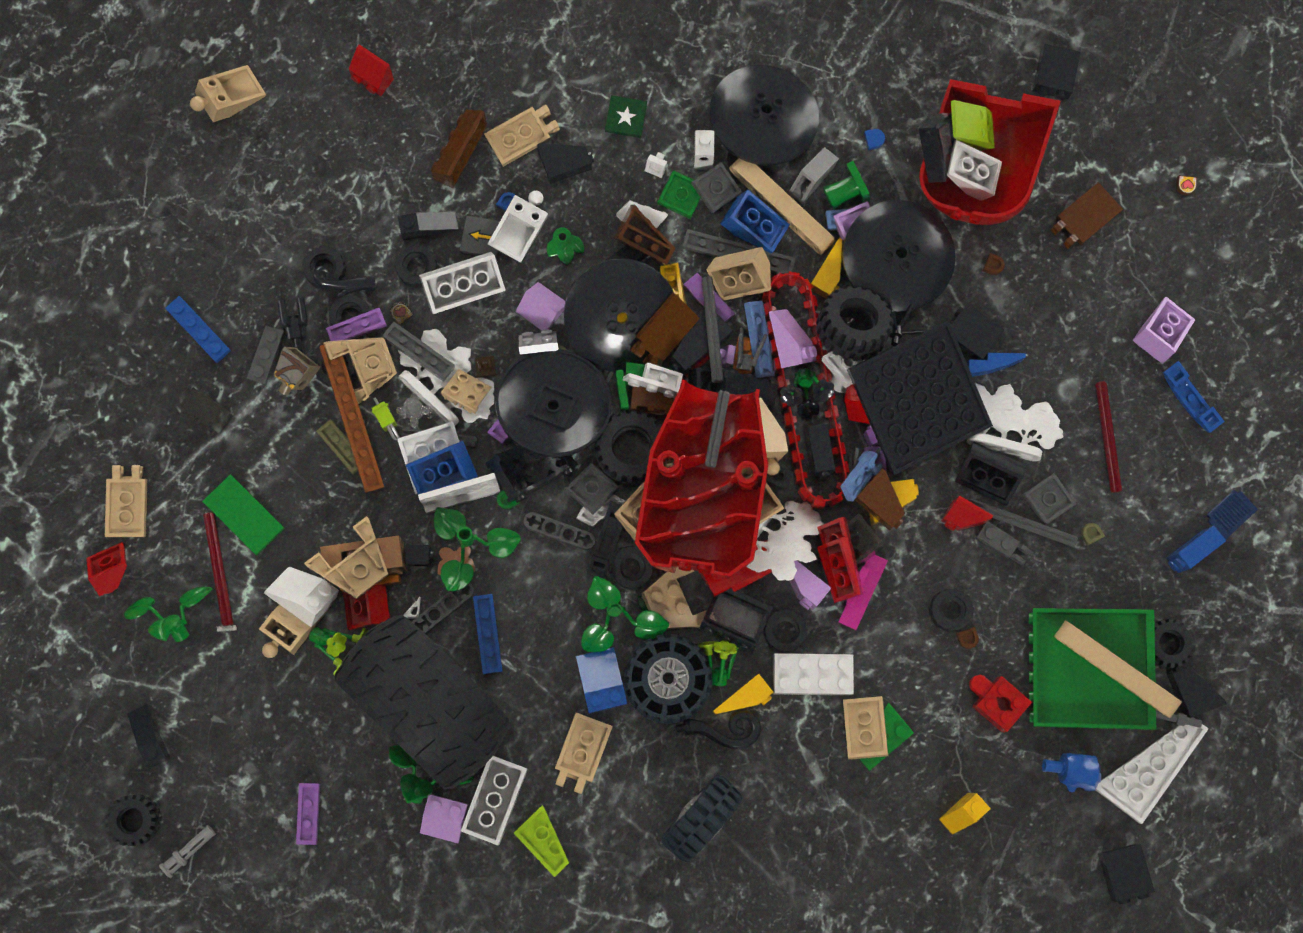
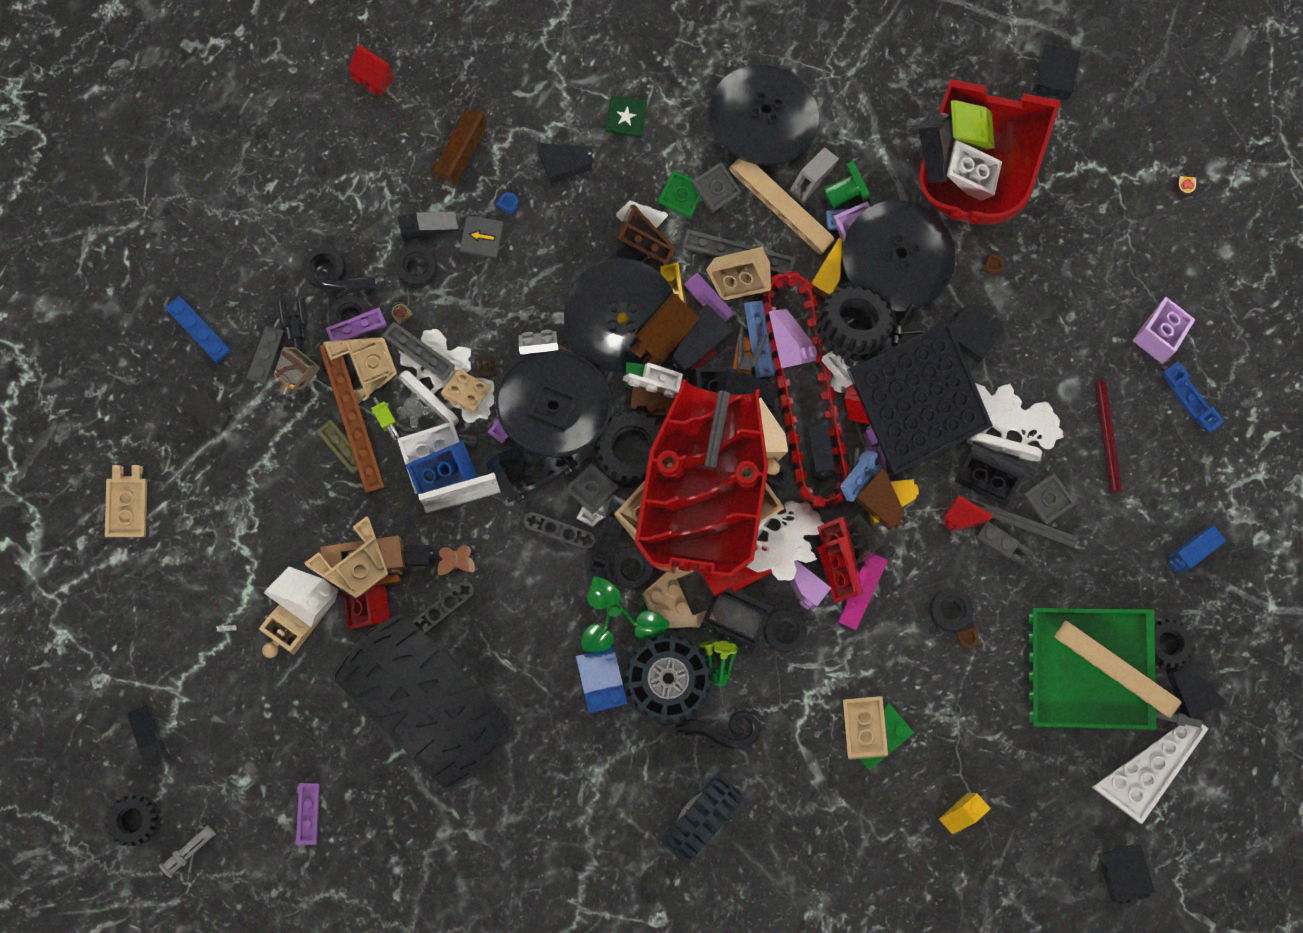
(107, 569): red slope -> none
(172, 623): green plant -> none
(218, 569): dark red axle -> none
(227, 93): tan slope -> none
(243, 515): green tile -> none
(335, 644): plant -> none
(408, 614): white hand -> none
(412, 787): green plant -> none
(443, 818): lavender slope -> none
(452, 522): green plant -> none
(462, 282): white brick -> none
(487, 634): blue plate -> none
(494, 800): white brick -> none
(503, 503): green tile -> none
(518, 228): white slope -> none
(521, 134): tan tile -> none
(541, 306): lavender slope -> none
(542, 841): lime wing -> none
(564, 248): green plate -> none
(582, 751): tan tile -> none
(621, 389): green tile -> none
(656, 165): white tile -> none
(703, 148): white torso -> none
(712, 330): dark grey axle -> none
(727, 355): lavender tile -> none
(750, 695): yellow slope -> none
(755, 222): blue slope -> none
(813, 674): white brick -> none
(821, 391): black plant -> none
(874, 138): blue tile -> none
(994, 362): blue slope -> none
(998, 701): red brick -> none
(1075, 771): blue piece -> none
(1087, 215): reddish brown tile -> none
(1091, 533): olive tile -> none
(1231, 513): dark blue window -> none

